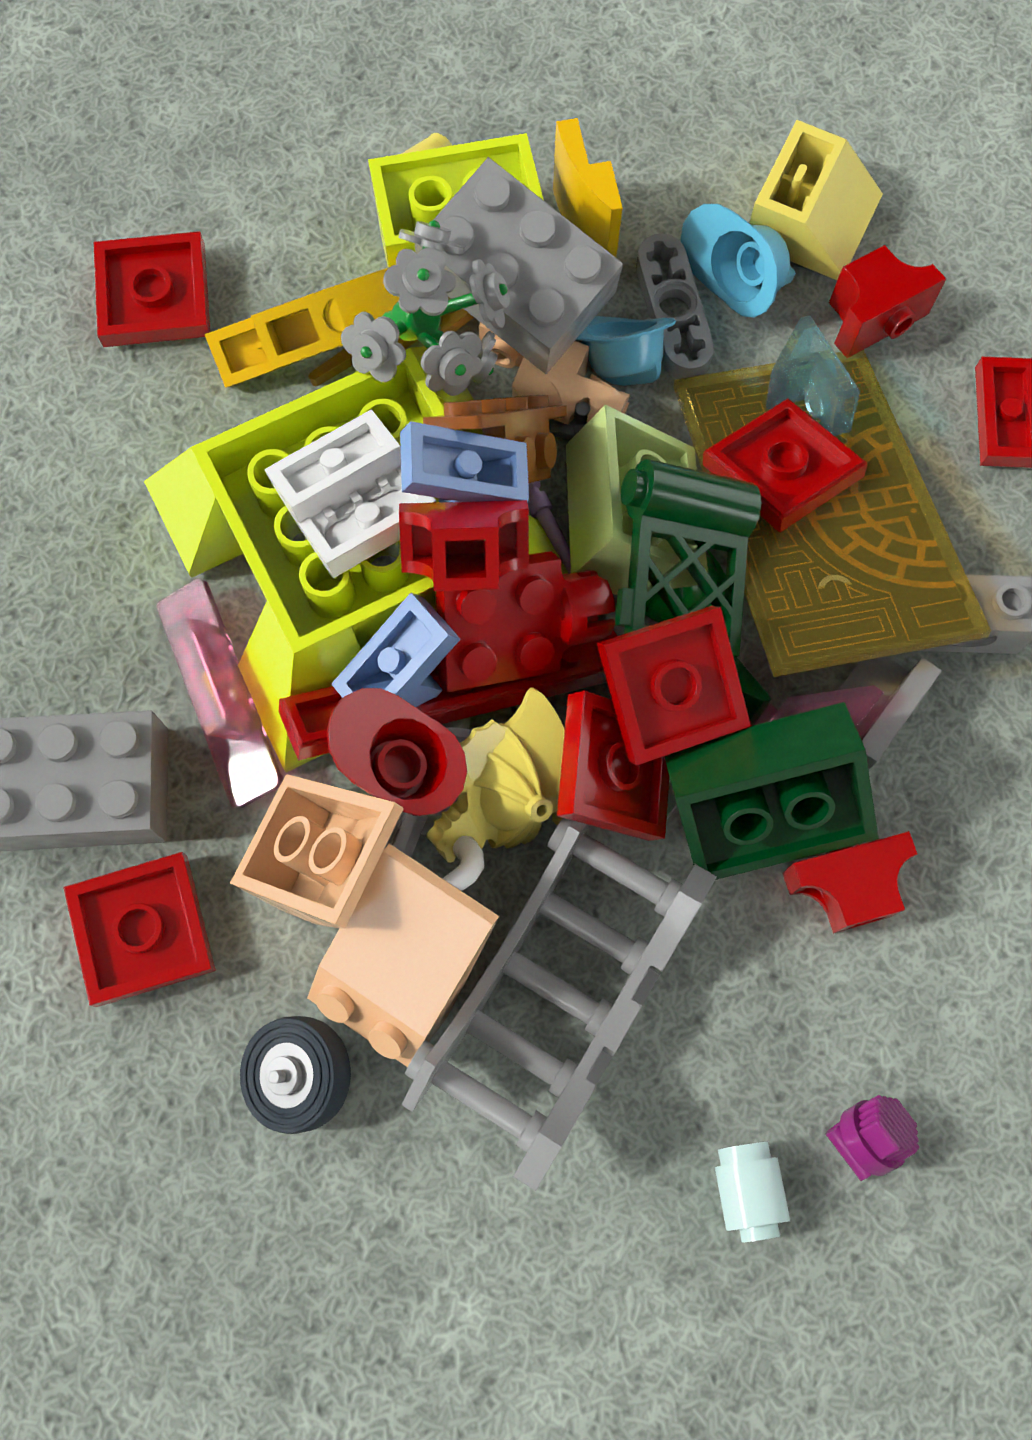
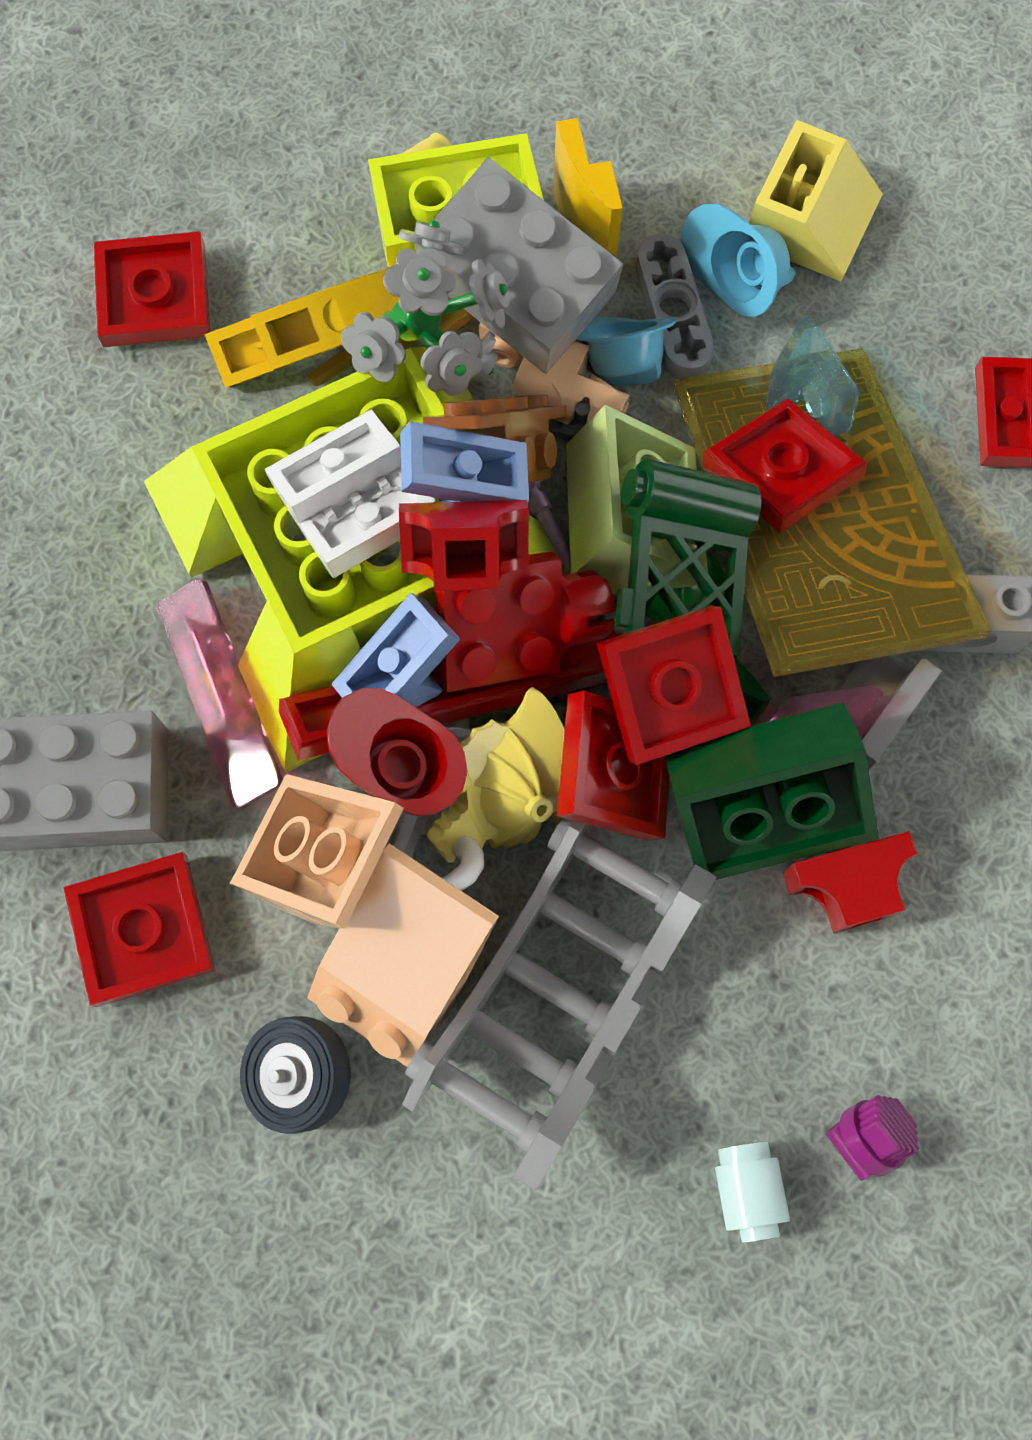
(881, 298): red brick -> none

